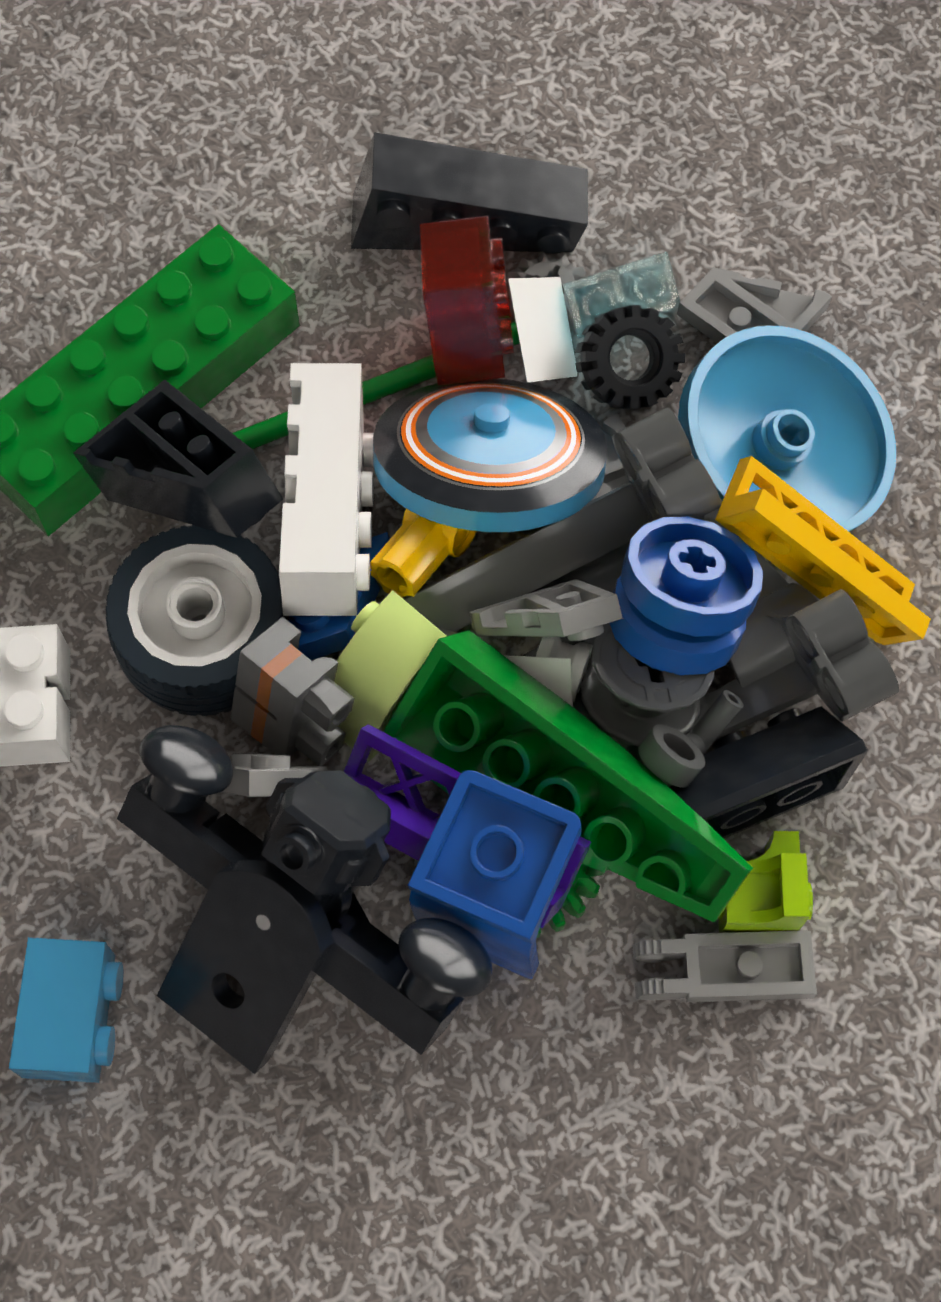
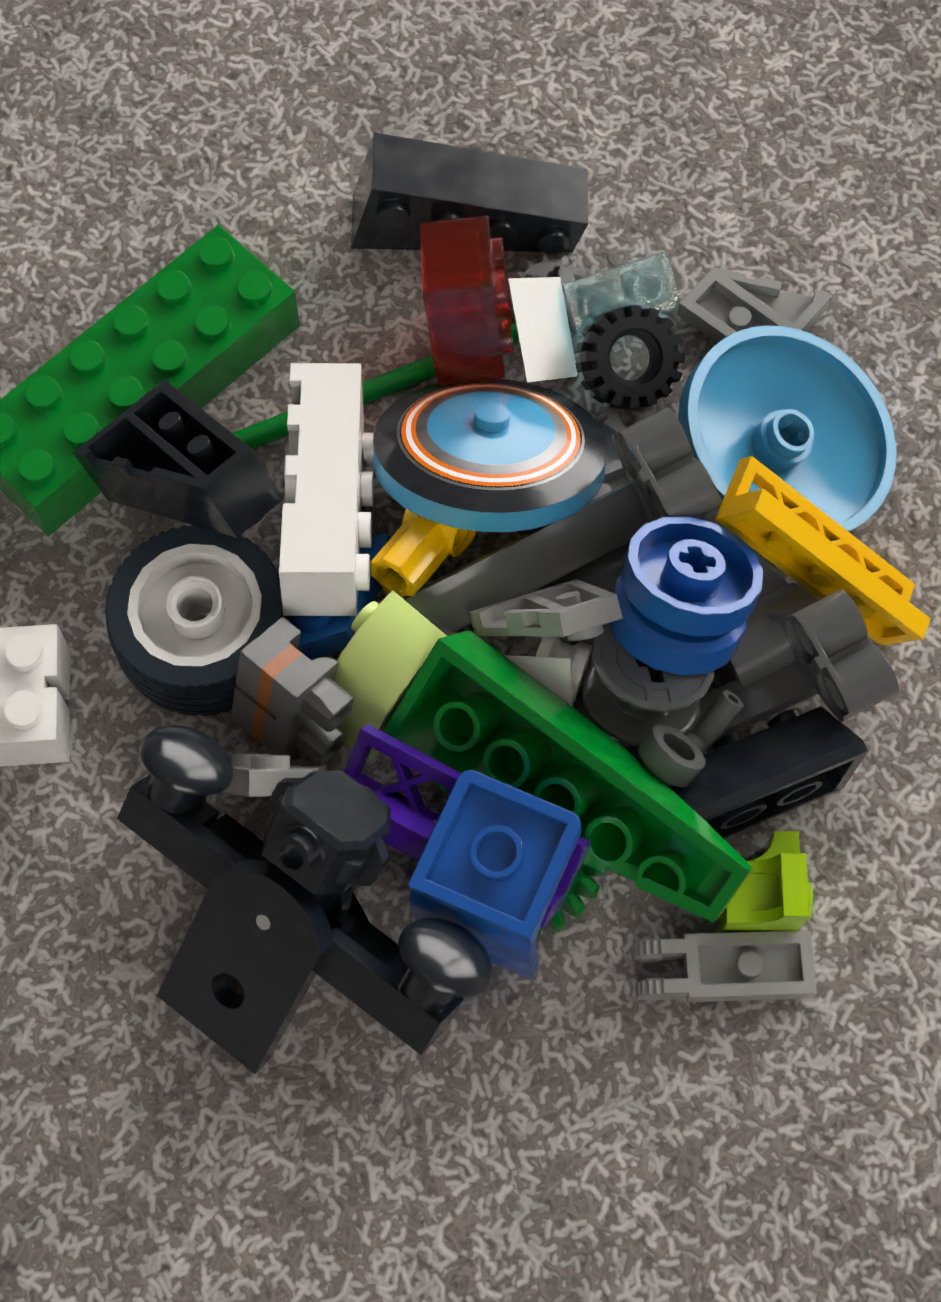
(65, 1010): dark azure piece -> none

